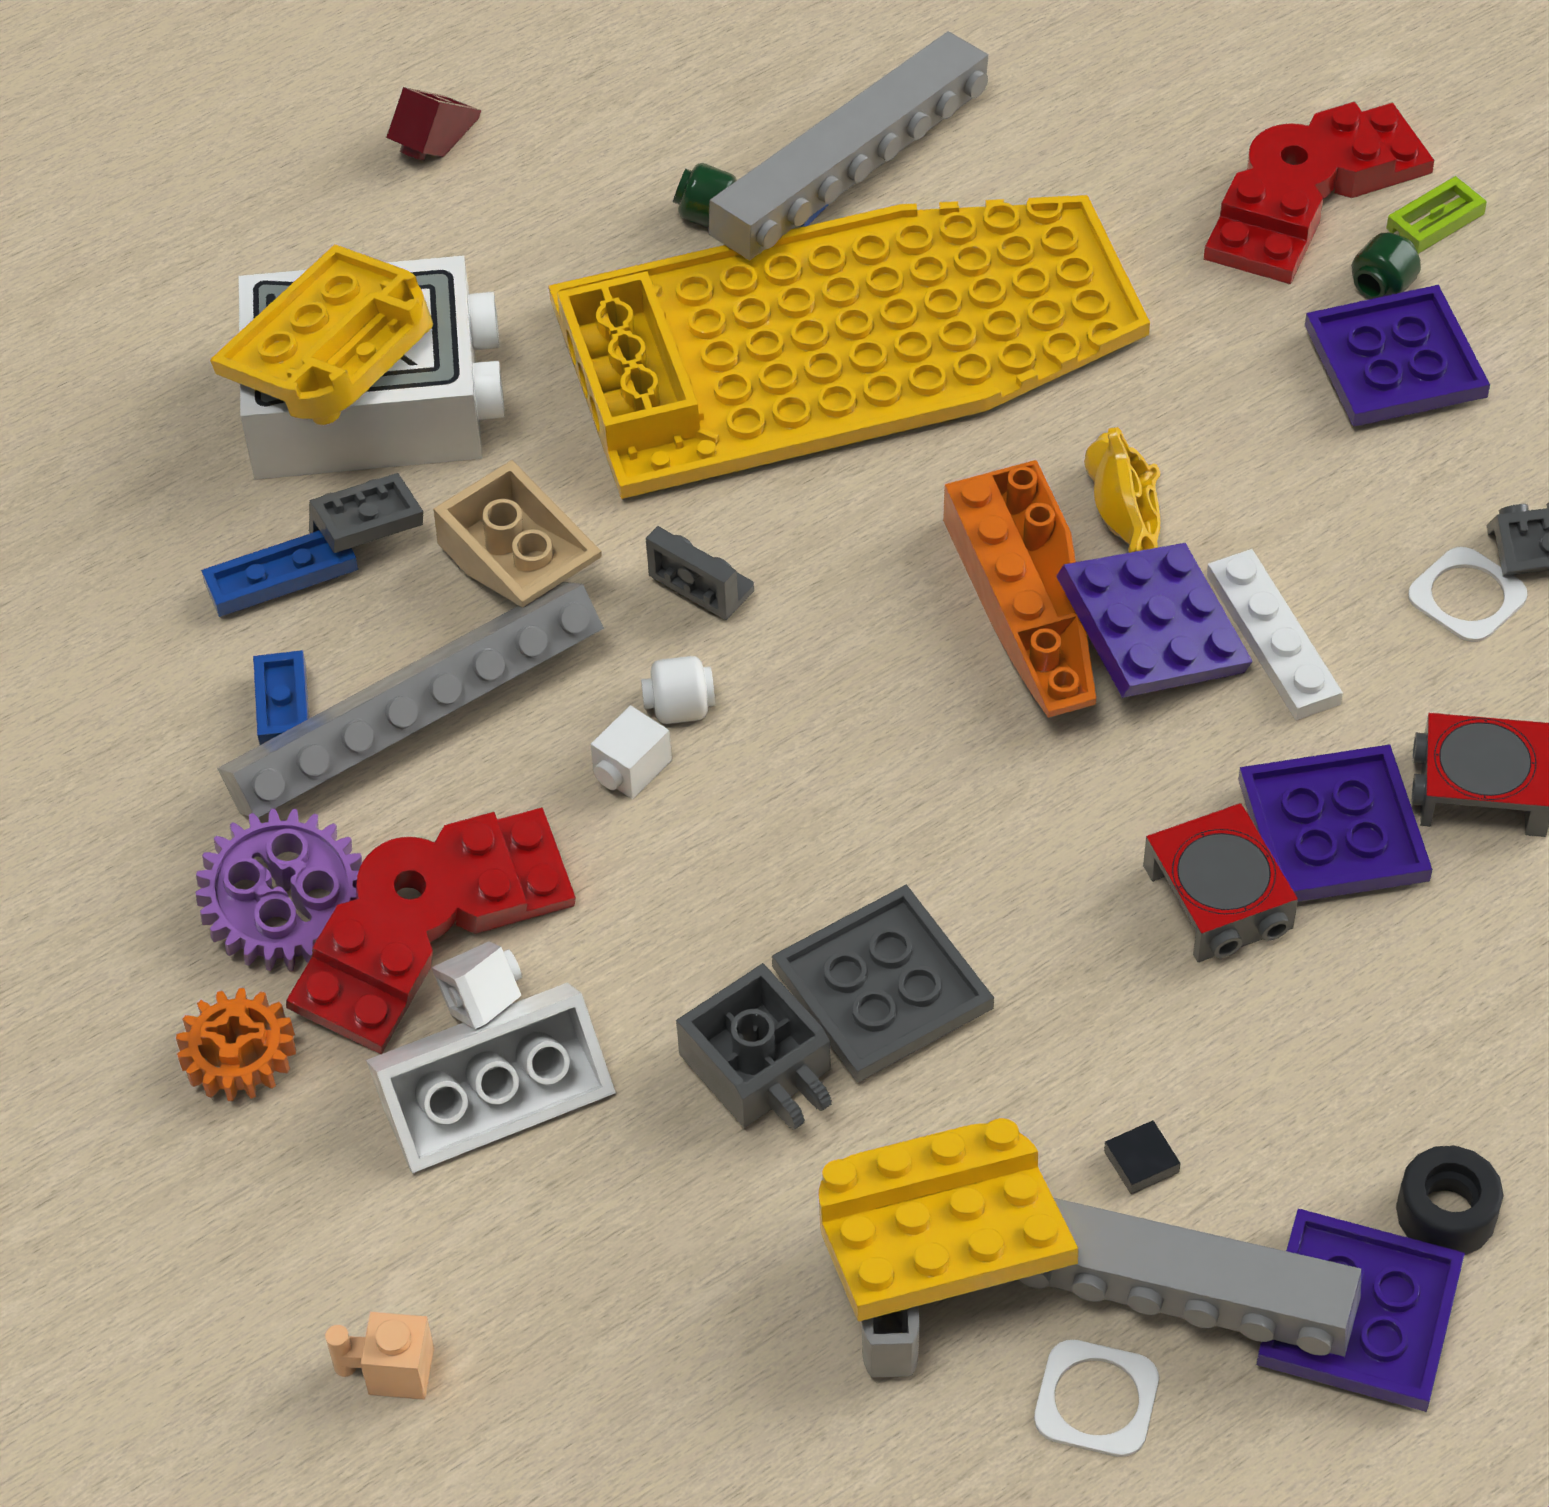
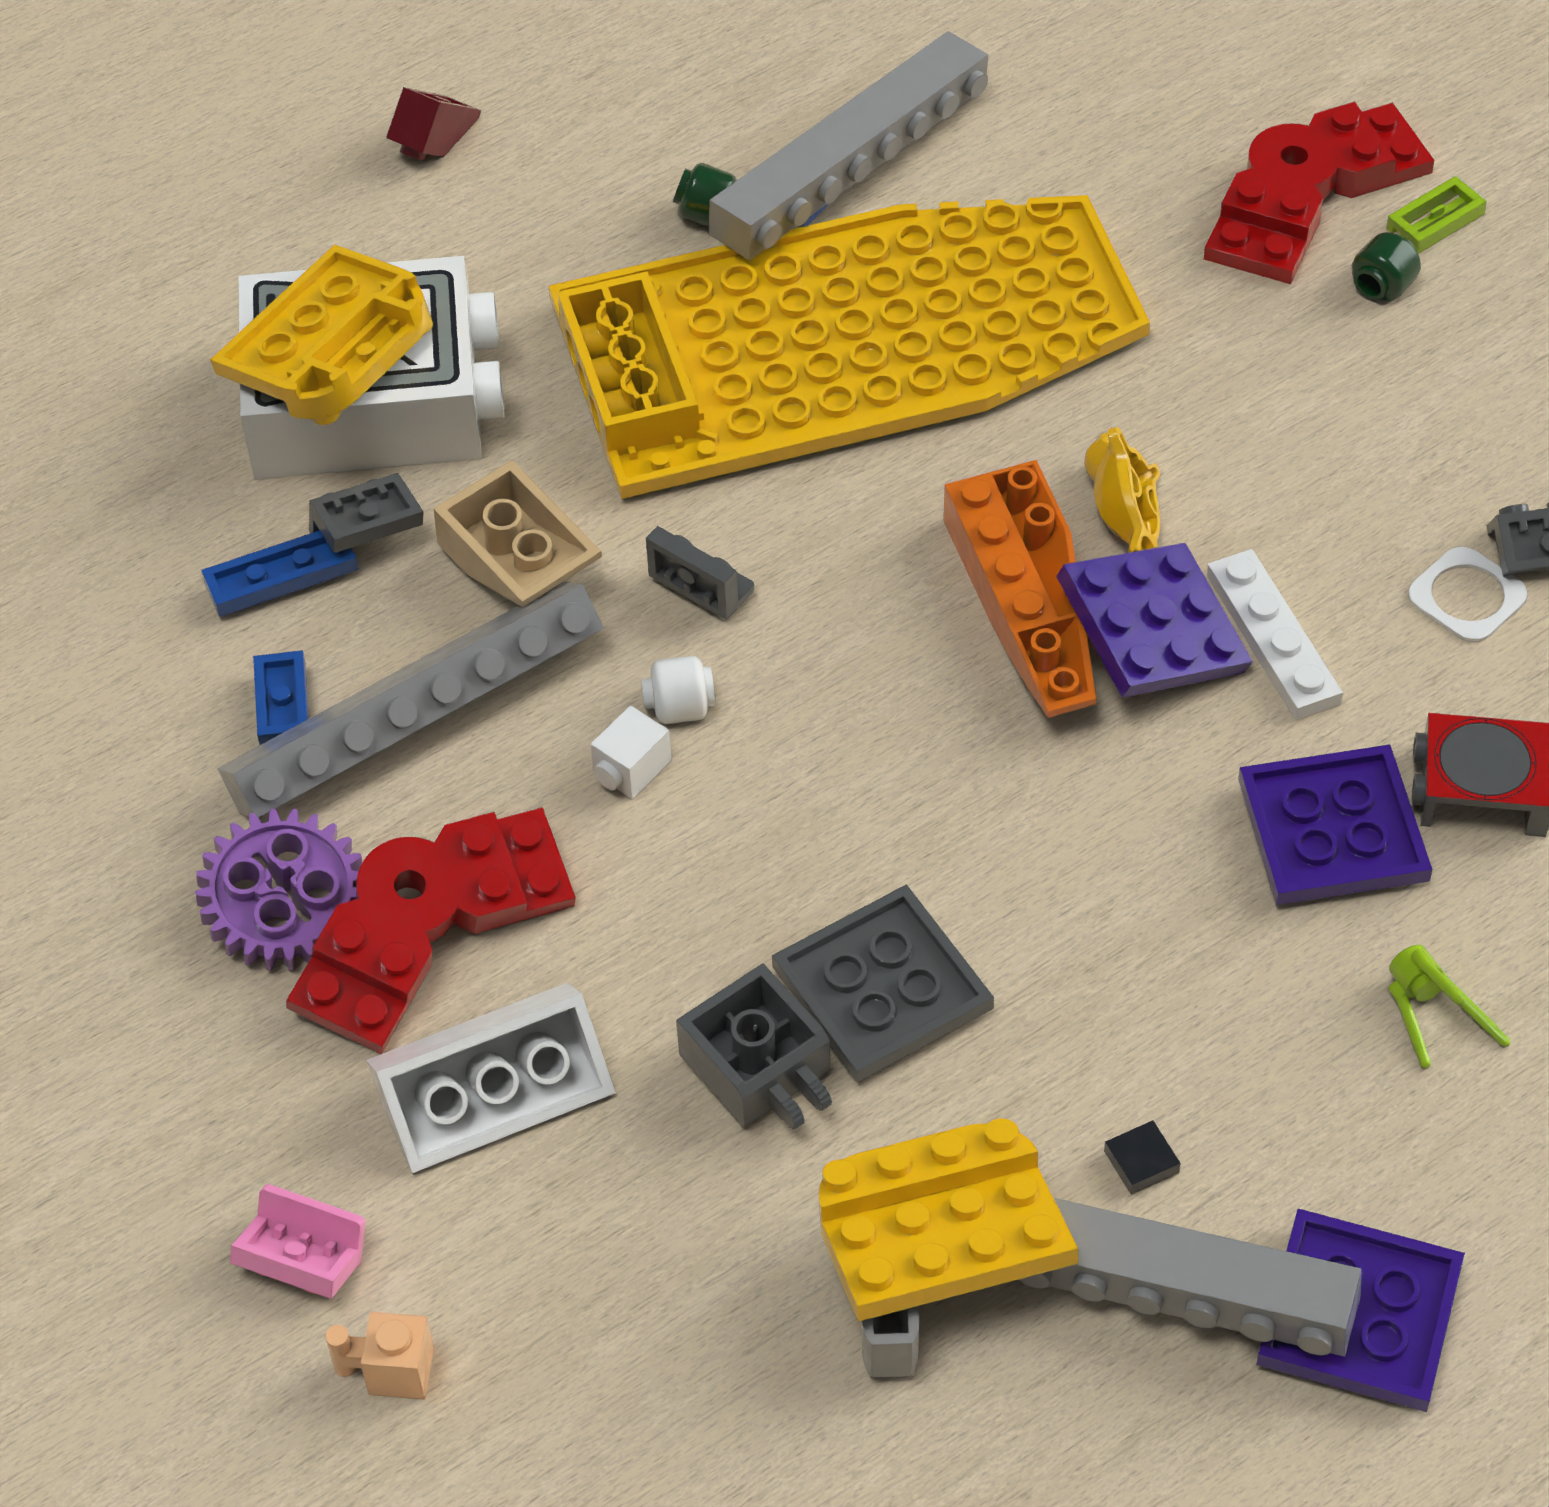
(236, 1040): orange gear -> none
(300, 1242): none -> bright pink bracket
(479, 983): white slope -> none
(1117, 1444): white piece -> none
(1223, 881): dark grey panel -> none
(1396, 355): dark purple plate -> none
(1423, 978): none -> lime plant
(1459, 1172): black tyre -> none

